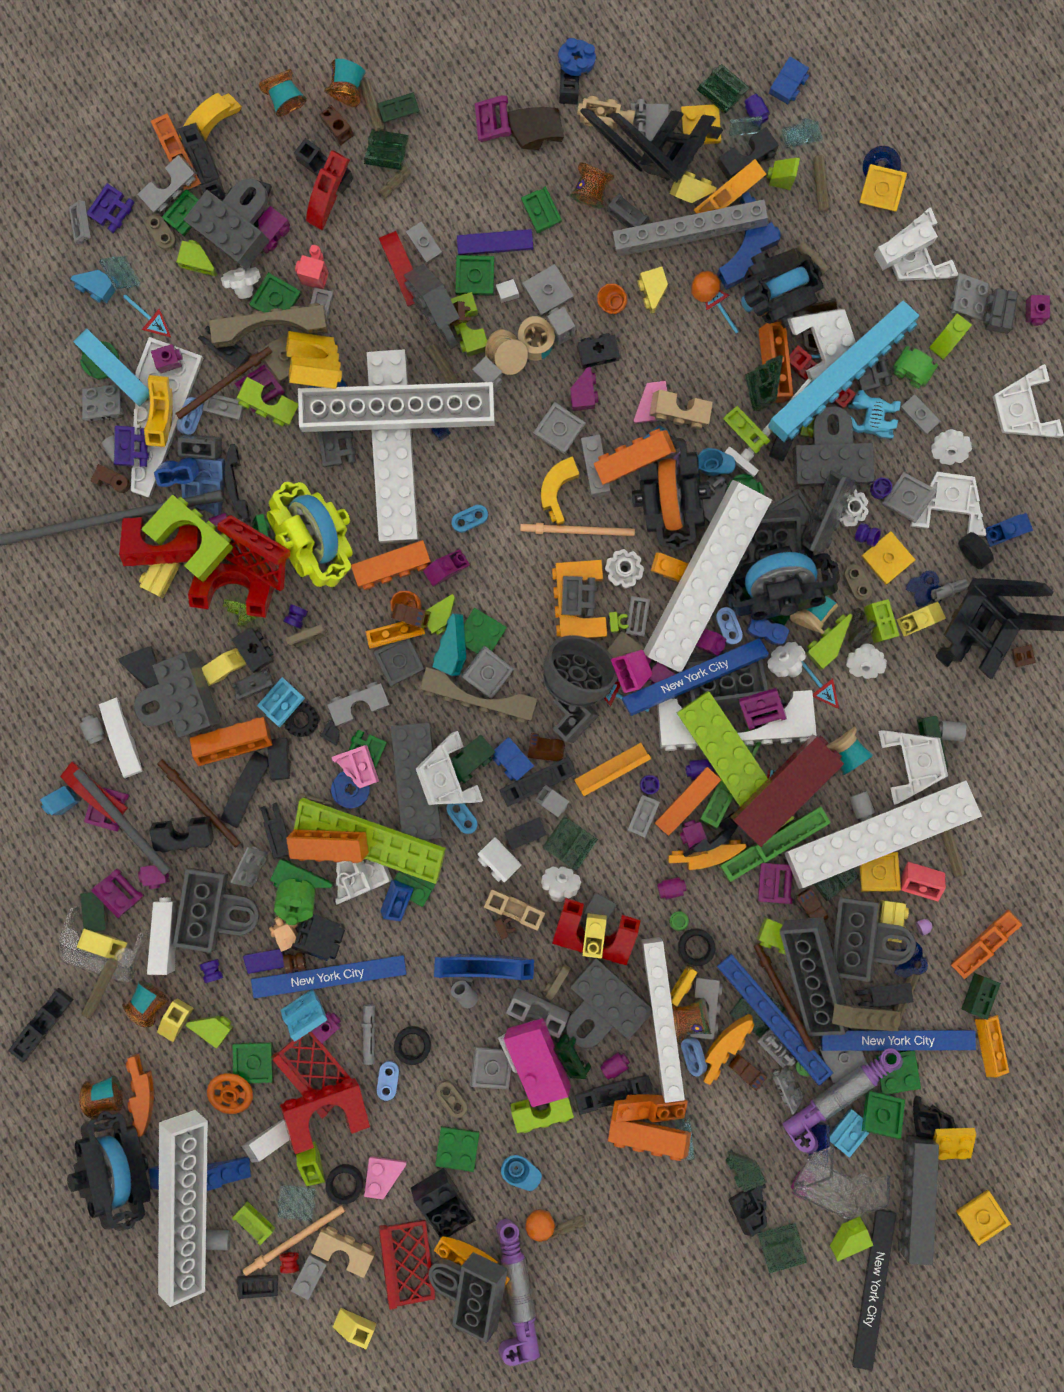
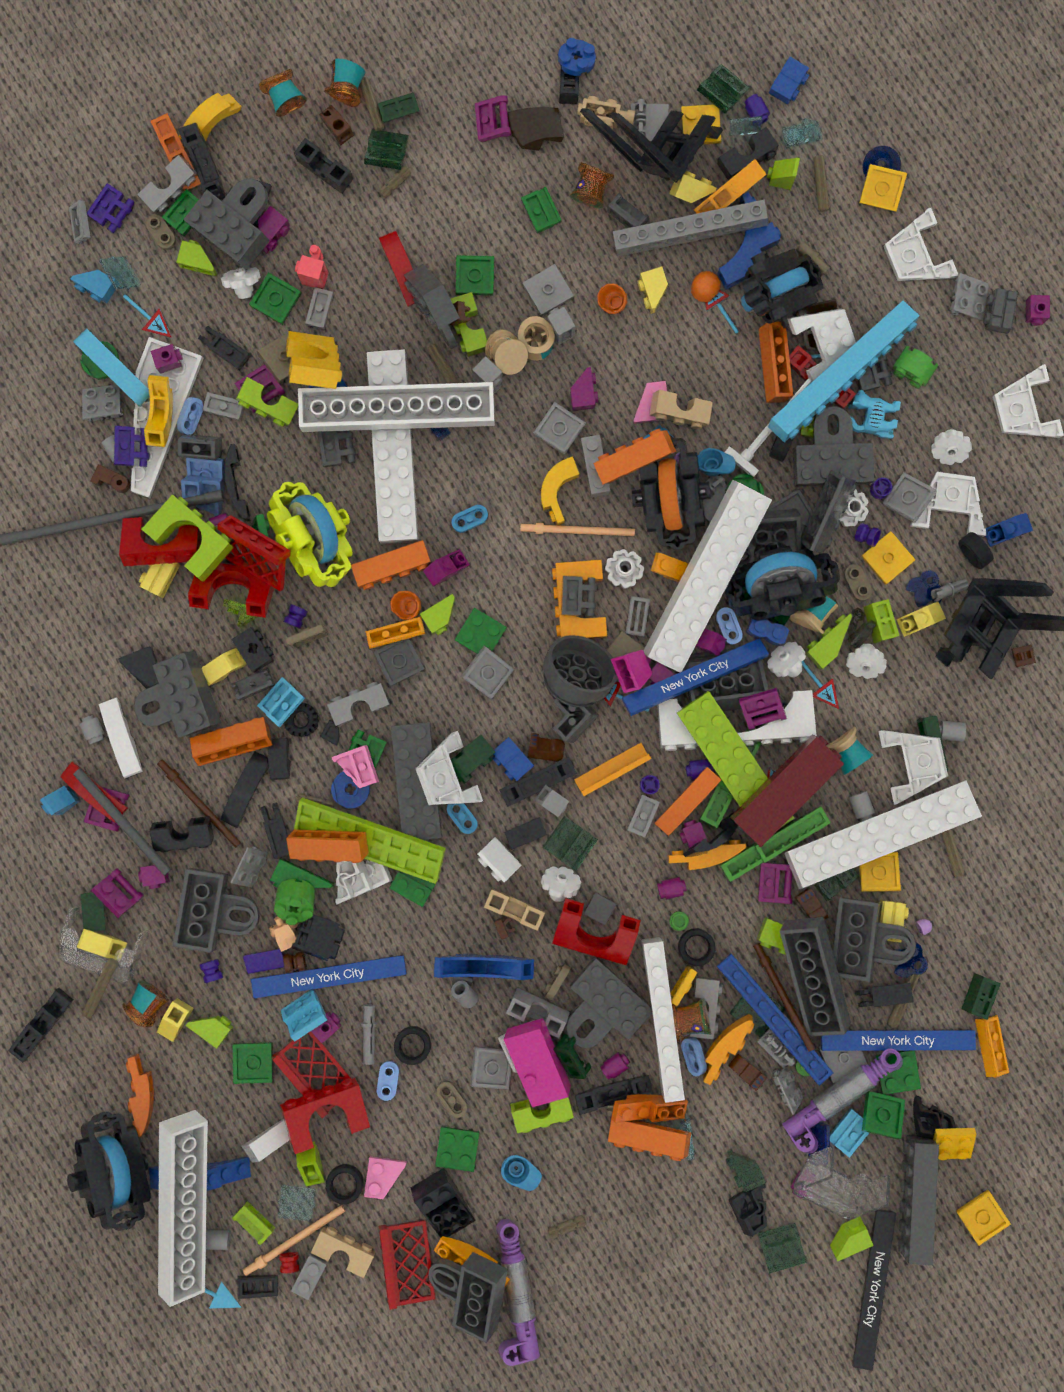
(101, 1097): clear orange hat -> none
(163, 925): white slope -> none
(176, 472): blue brick -> none
(222, 1298): none -> medium azure piece
(225, 1096): orange plate -> none
(230, 330): dark tan arch -> none
(254, 360): reddish brown bar -> none
(325, 189): red slope -> none
(354, 1328): light yellow slope -> none
(396, 901): blue slope -> none
(411, 615): reddish brown leg -> none
(424, 242): light grey plate -> none
(439, 683): dark tan arch -> none
(452, 649): teal slope -> none
(495, 242): dark purple tile -> none
(507, 291): white slope -> none
(540, 1225): orange hair -> none
(590, 357): black brick -> none
(594, 935): light yellow slope -> none
(615, 622): lime tile -> none
(746, 429): lime plate -> none
(764, 383): clear green slope -> none
(866, 1017): dark tan brick -> none
(910, 241): white arch -> none
(920, 414): light grey plate -> none
(923, 881): coral brick -> none
(950, 336): lime slope -> none
(986, 944): orange slope -> none

